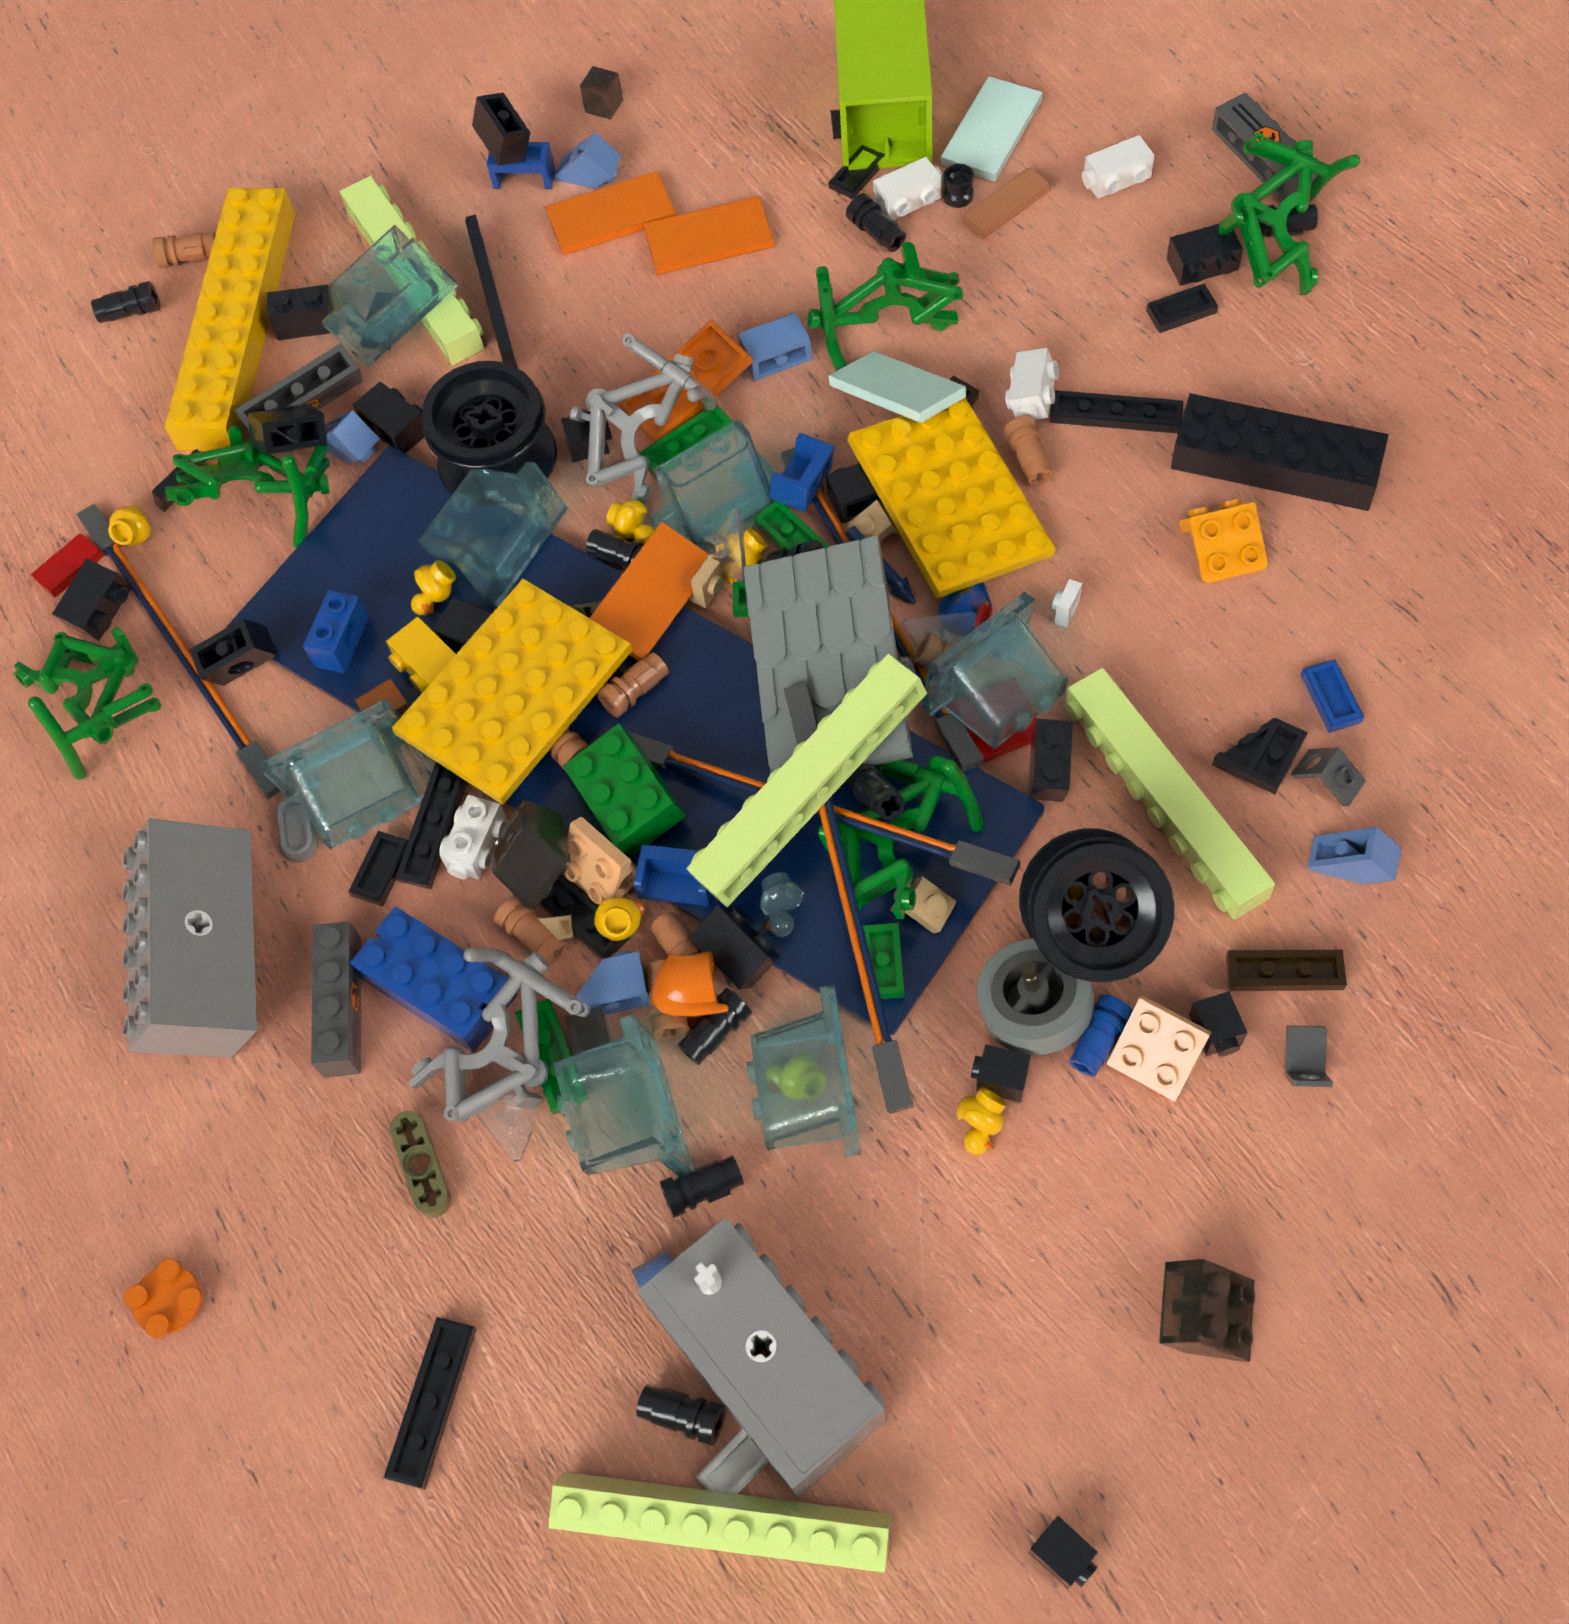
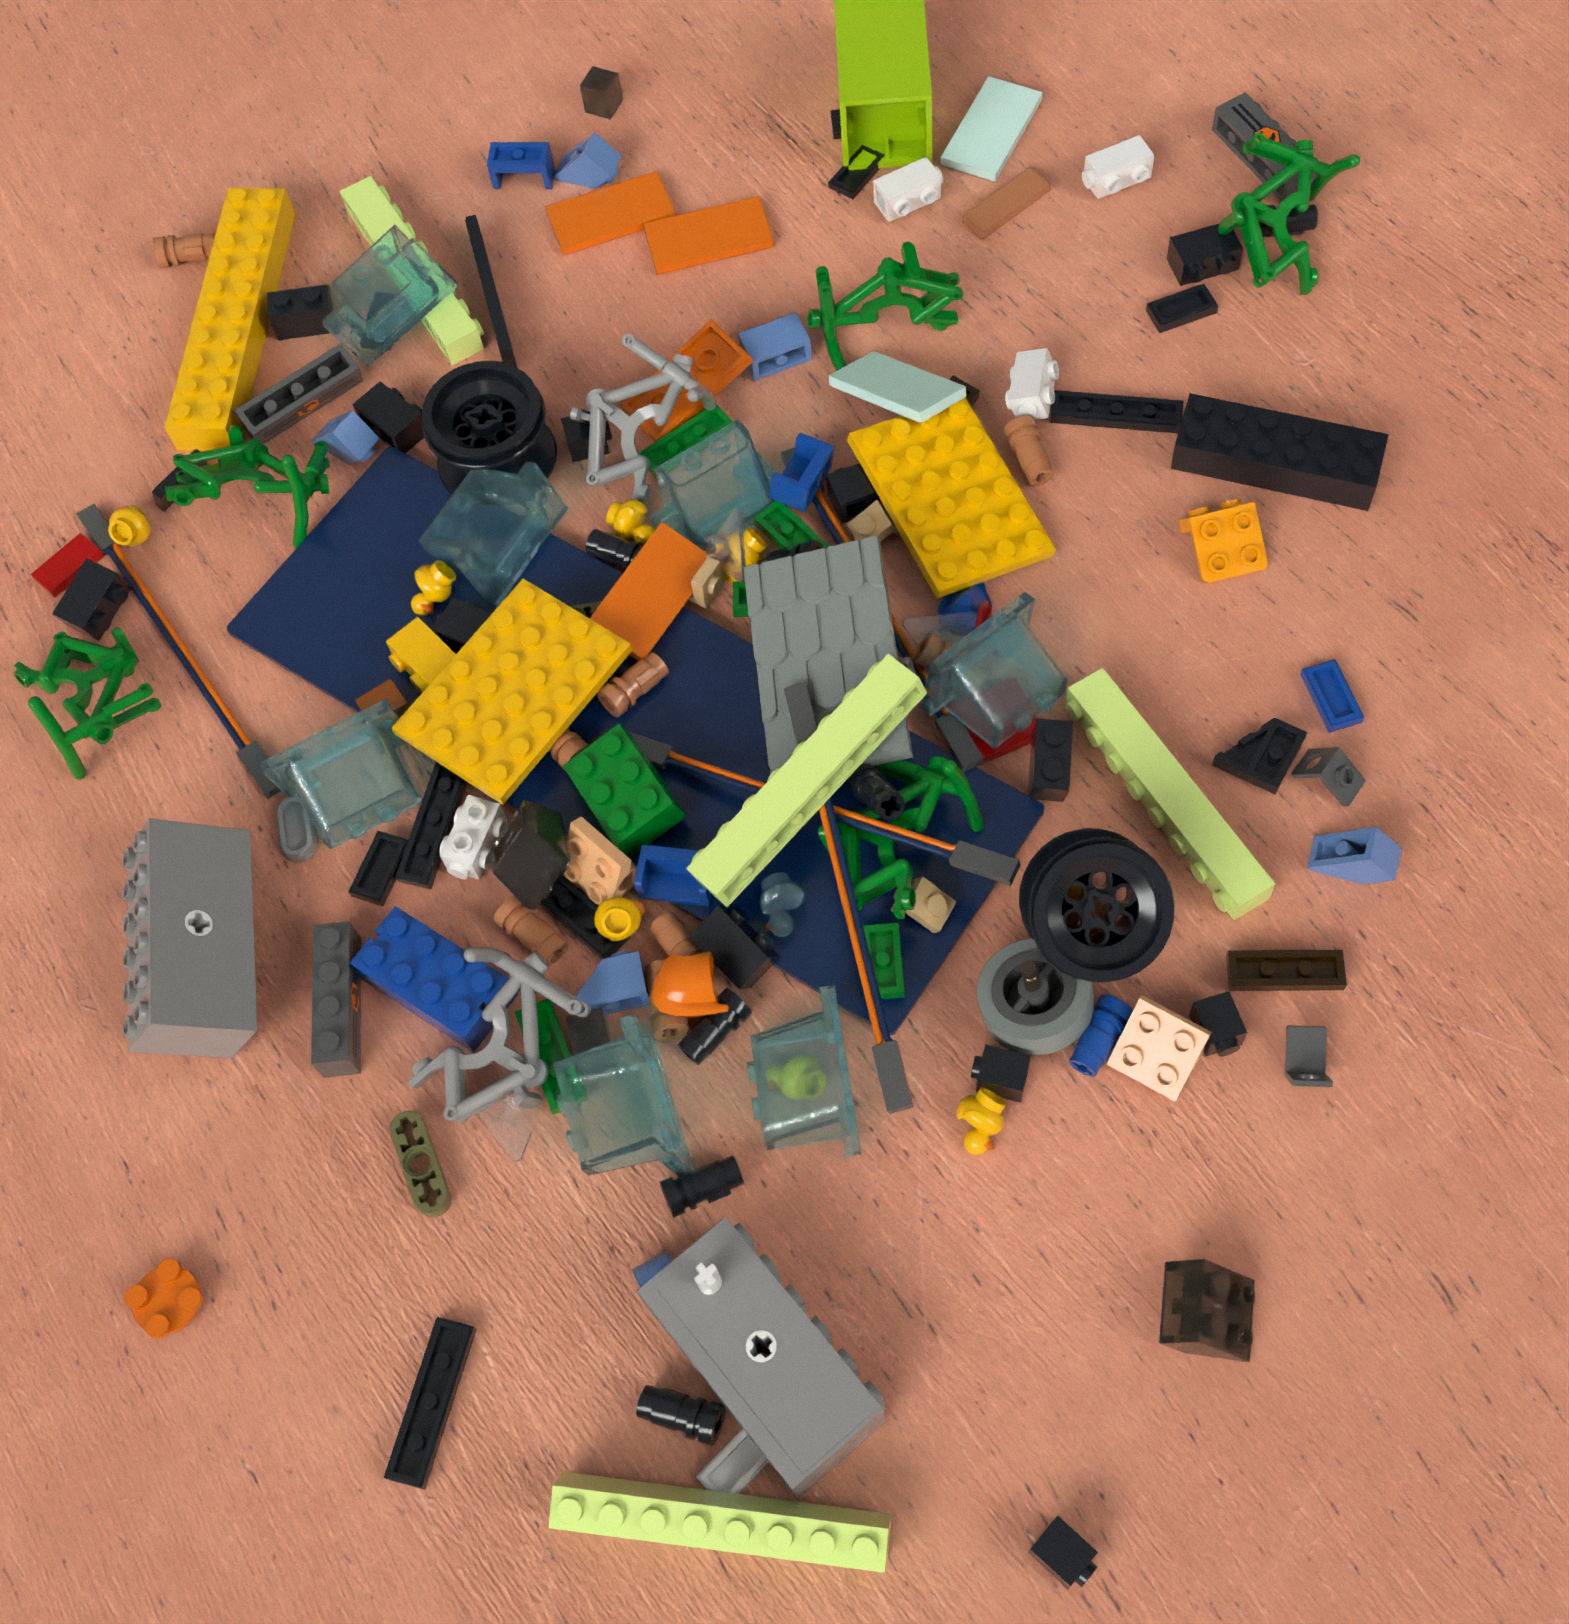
(125, 303): black axle -> none
(233, 652): black brick -> none
(287, 429): black brick -> none
(336, 631): blue brick -> none
(501, 129): black brick -> none
(559, 926): tan piece -> none
(869, 217): black axle -> none
(900, 586): dark blue piece -> none
(958, 185): black wheel -> none
(1066, 603): white plate -> none

